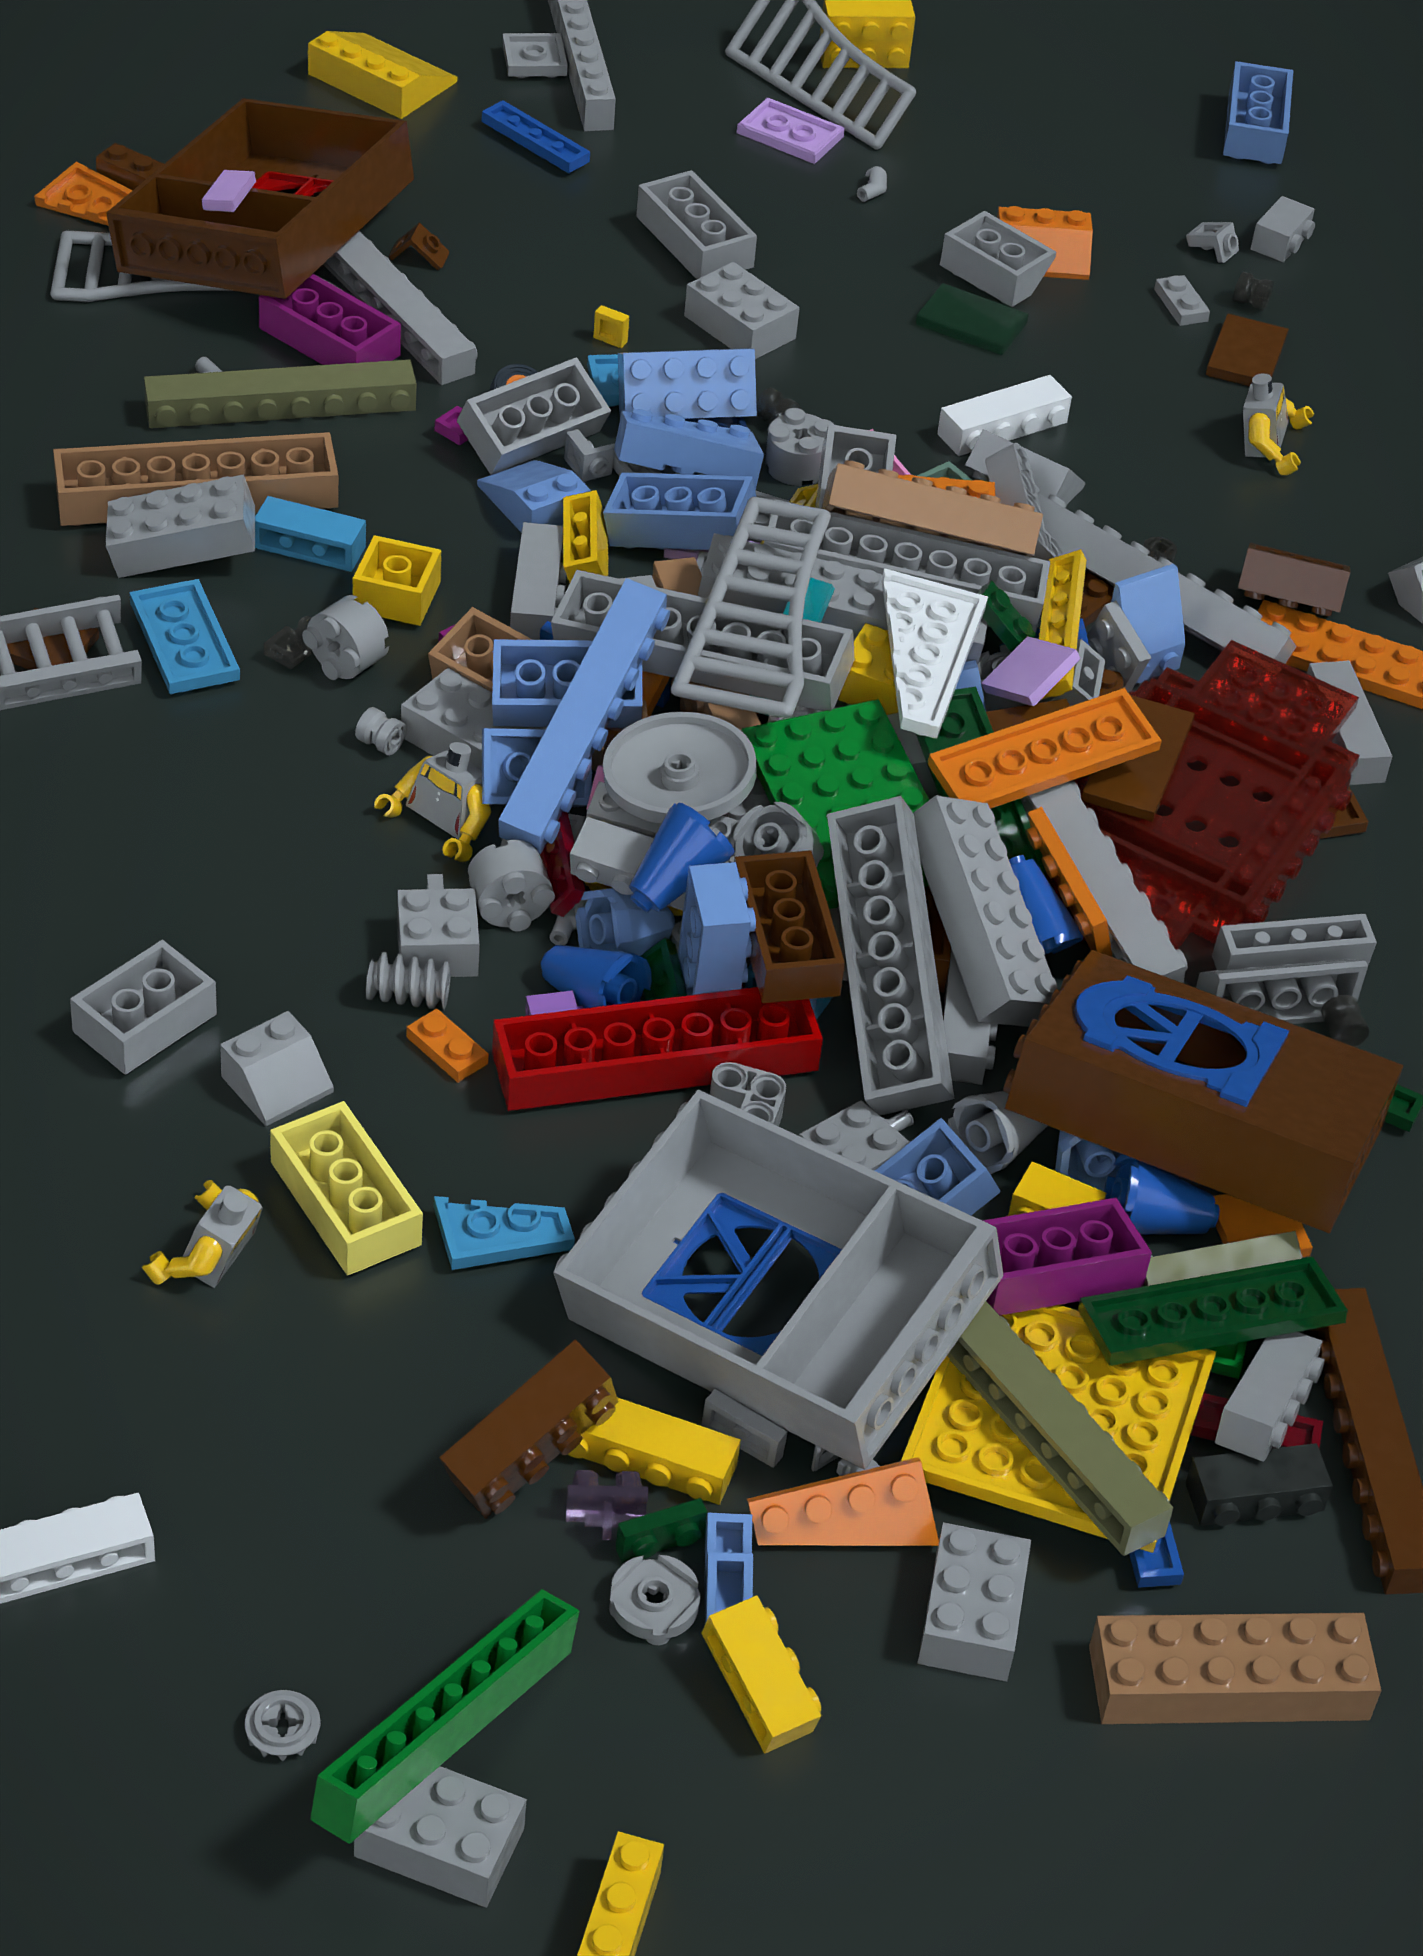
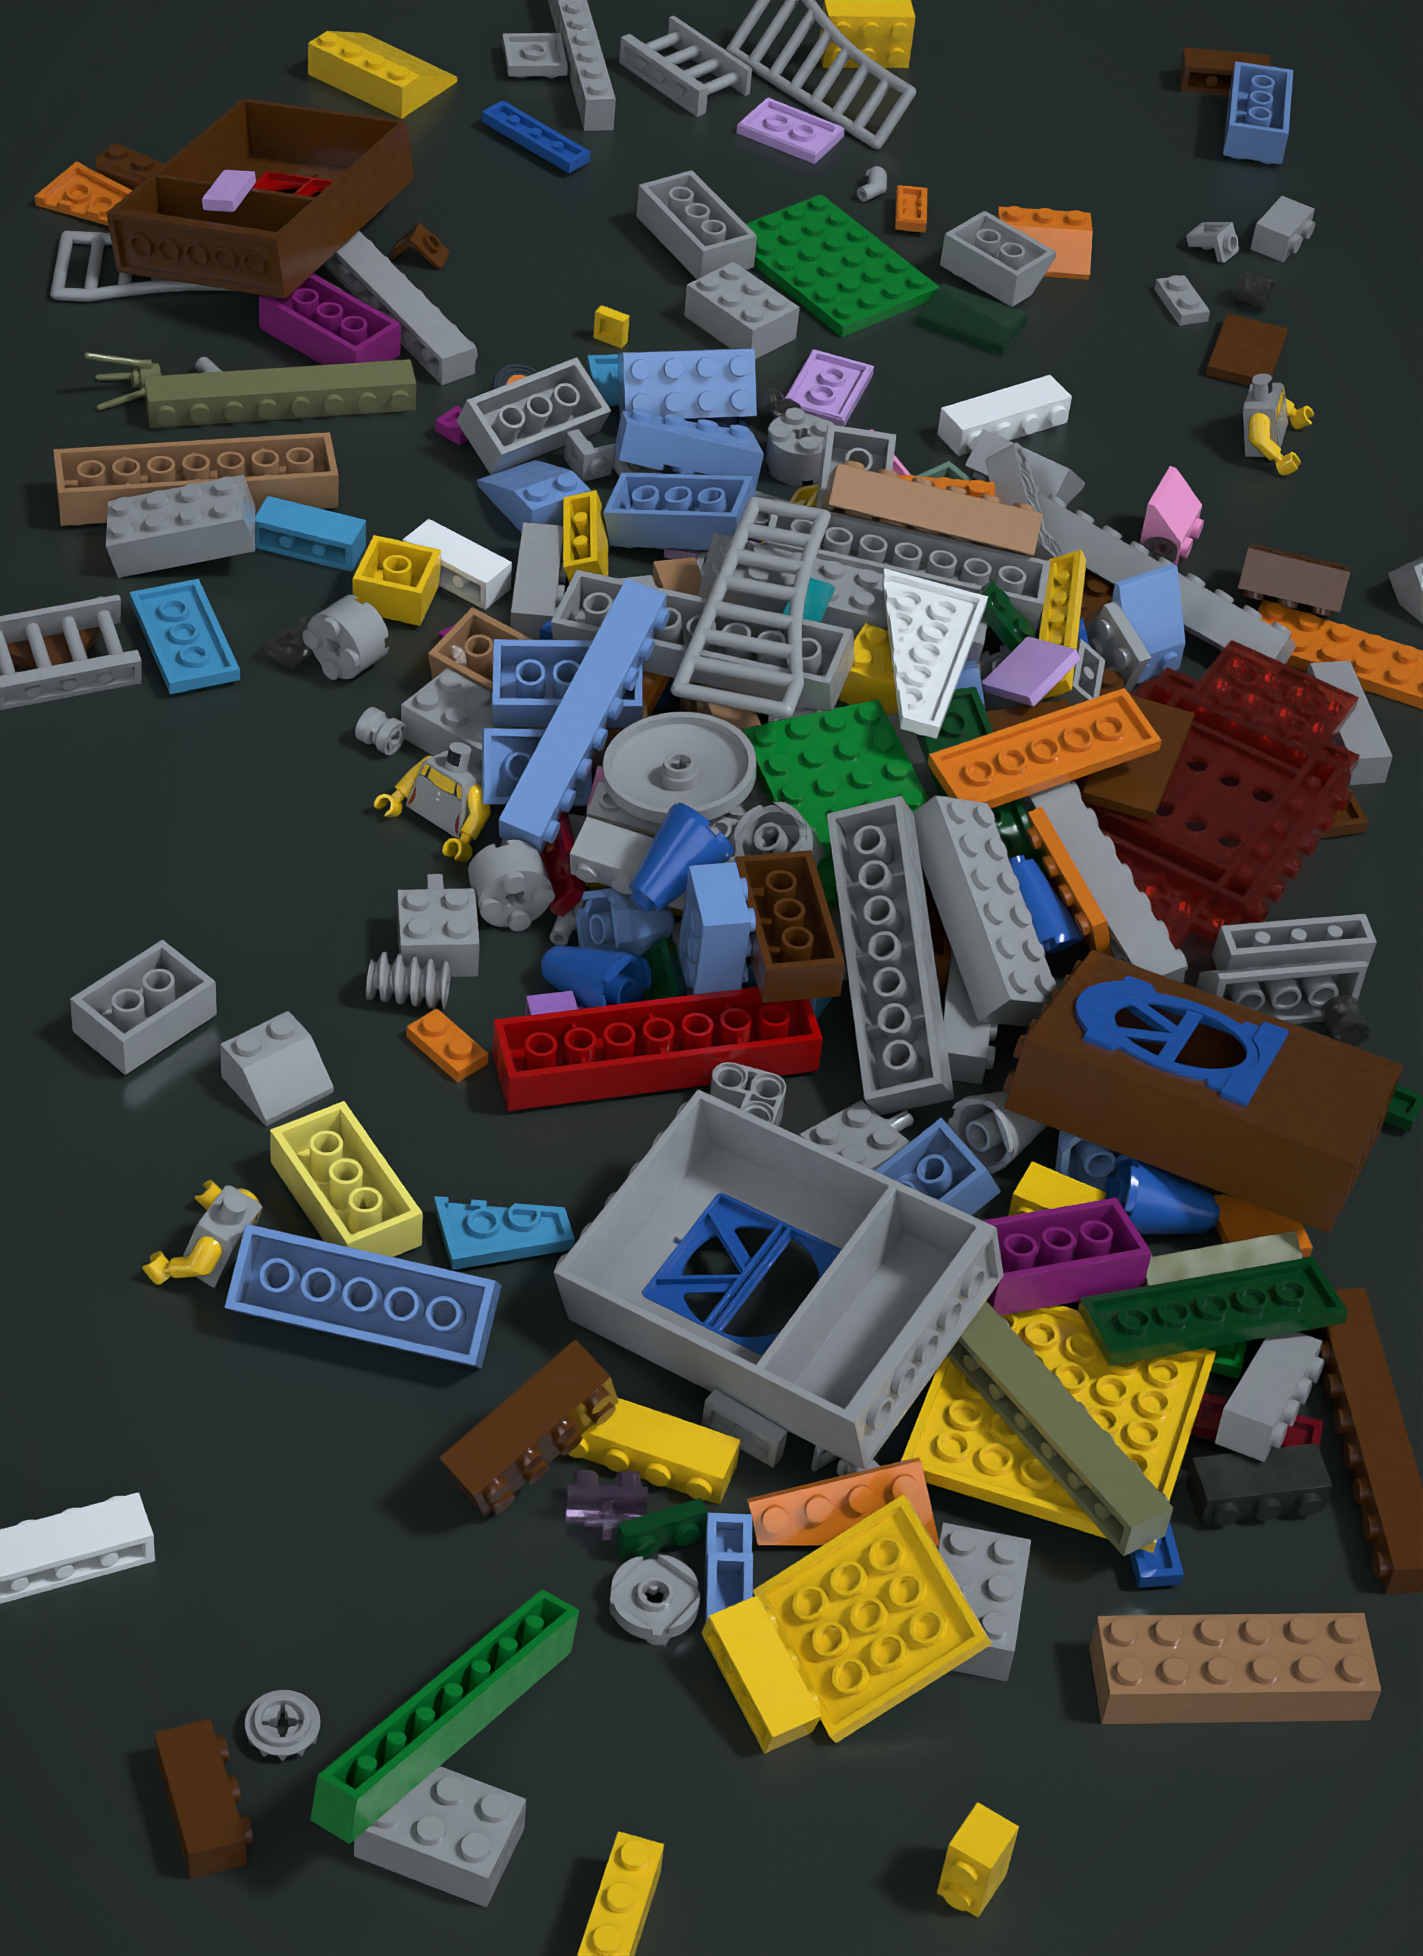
(136, 375): none -> olive plant
(203, 1798): none -> reddish brown brick
(363, 1296): none -> medium blue brick
(465, 566): none -> white brick
(682, 84): none -> light grey fence
(830, 386): none -> lavender tile
(836, 266): none -> green plate
(873, 1617): none -> yellow plate
(911, 209): none -> orange plate
(977, 1860): none -> yellow brick
(1173, 514): none -> bright pink slope
(1212, 70): none -> reddish brown brick

